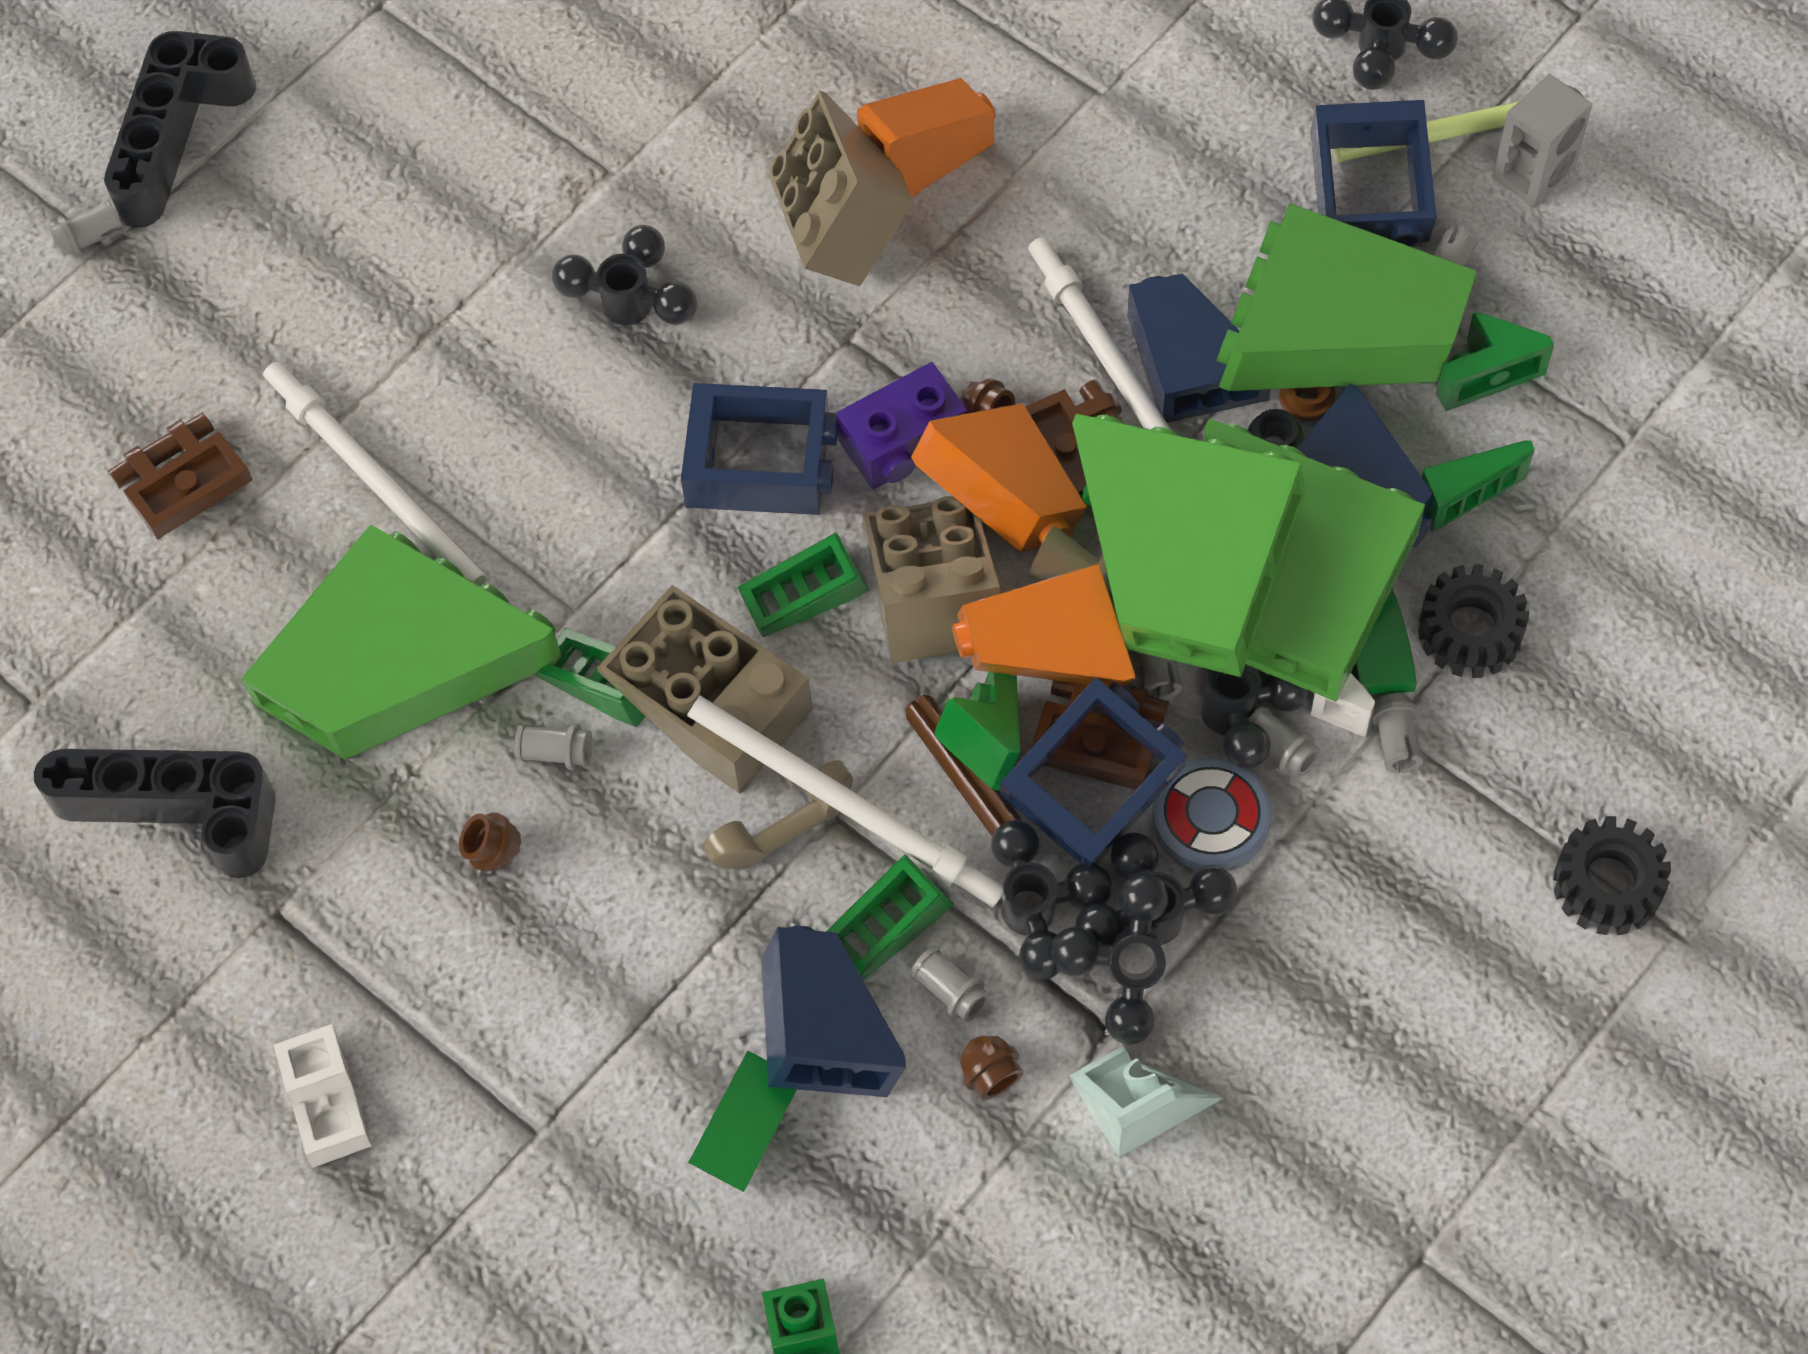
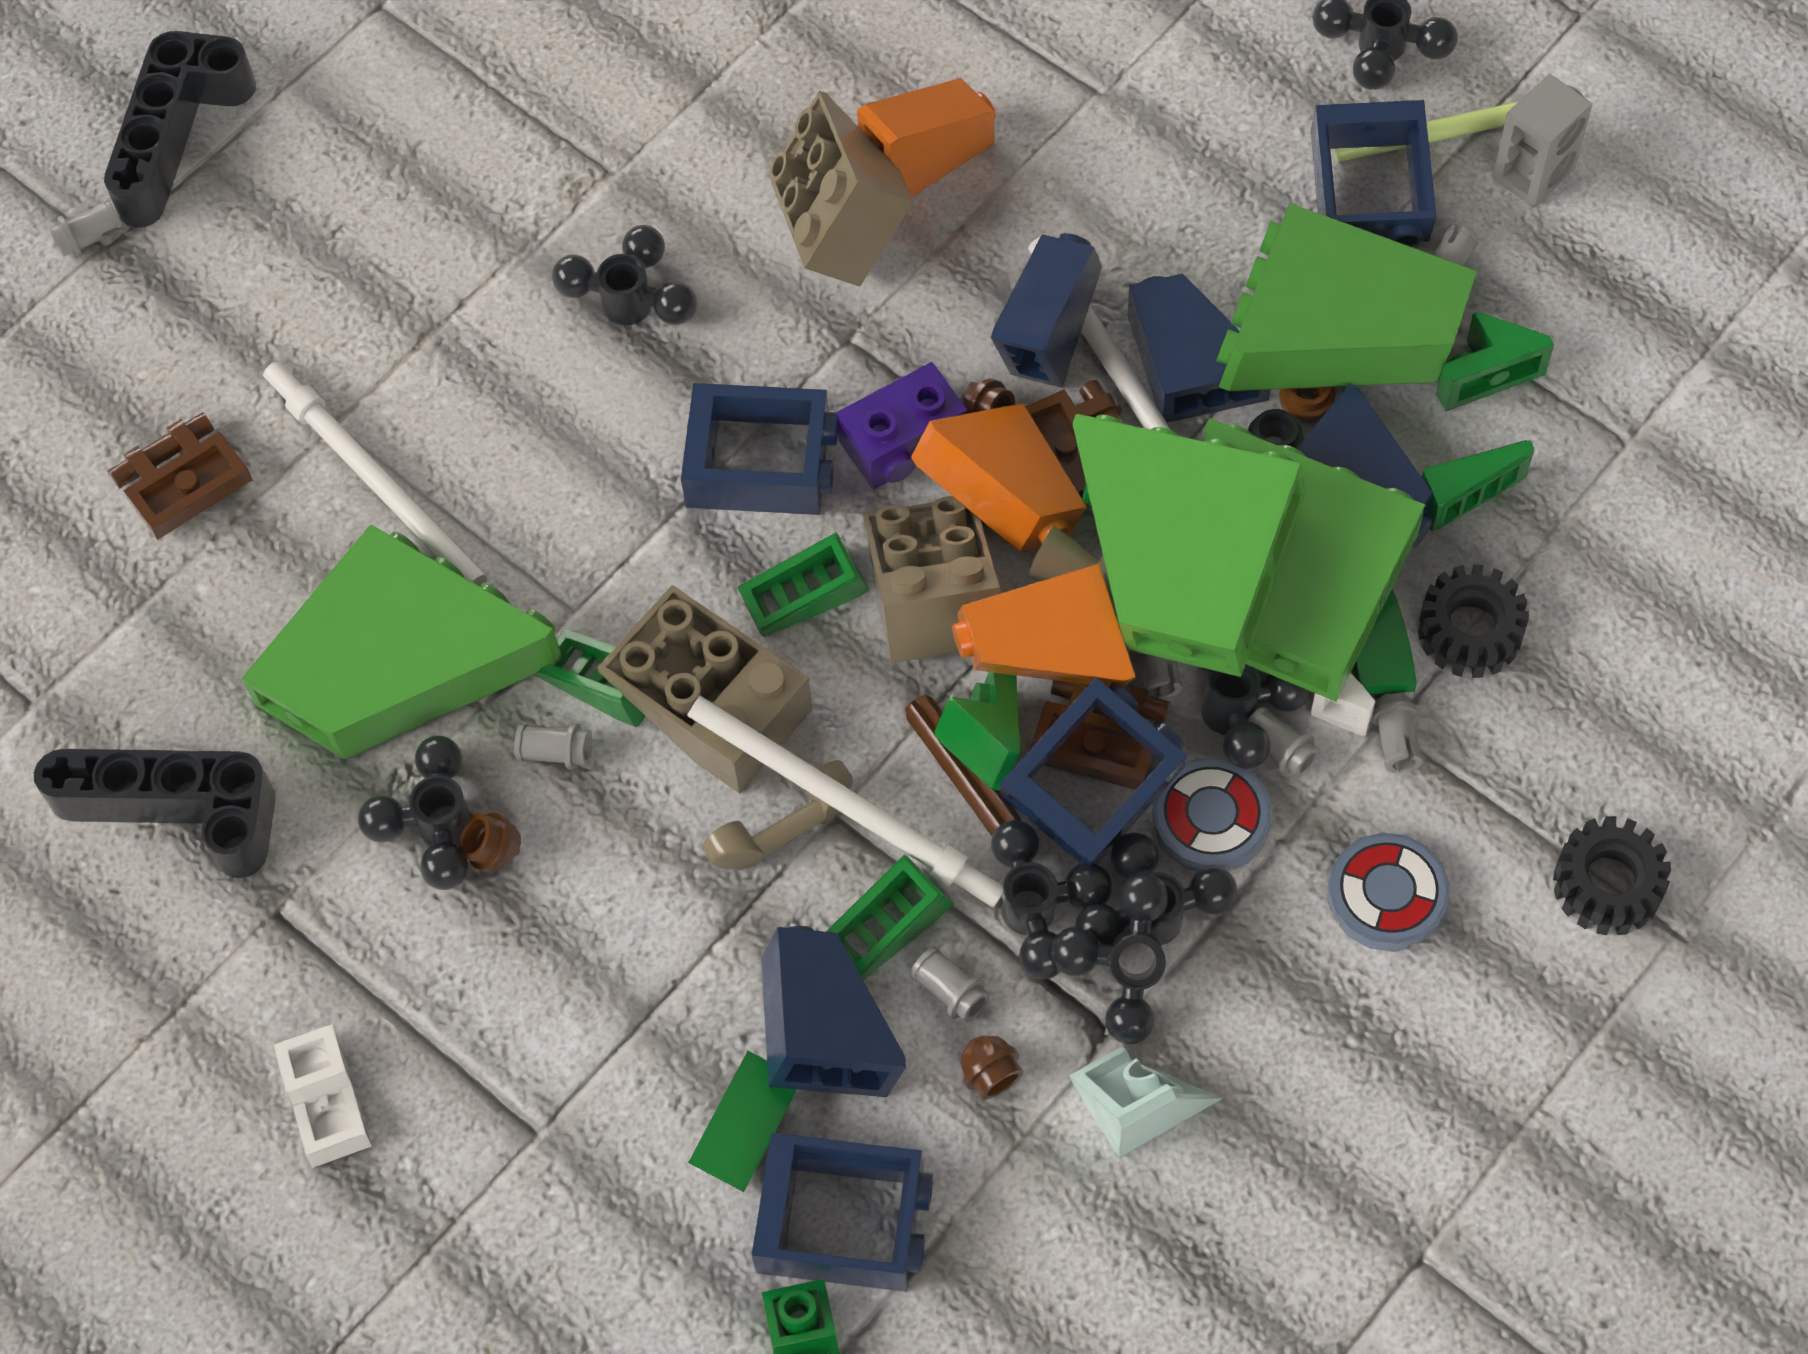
(384, 818): none -> black piece
(798, 1153): none -> dark blue window
(1048, 309): none -> dark blue slope
(1388, 891): none -> tile

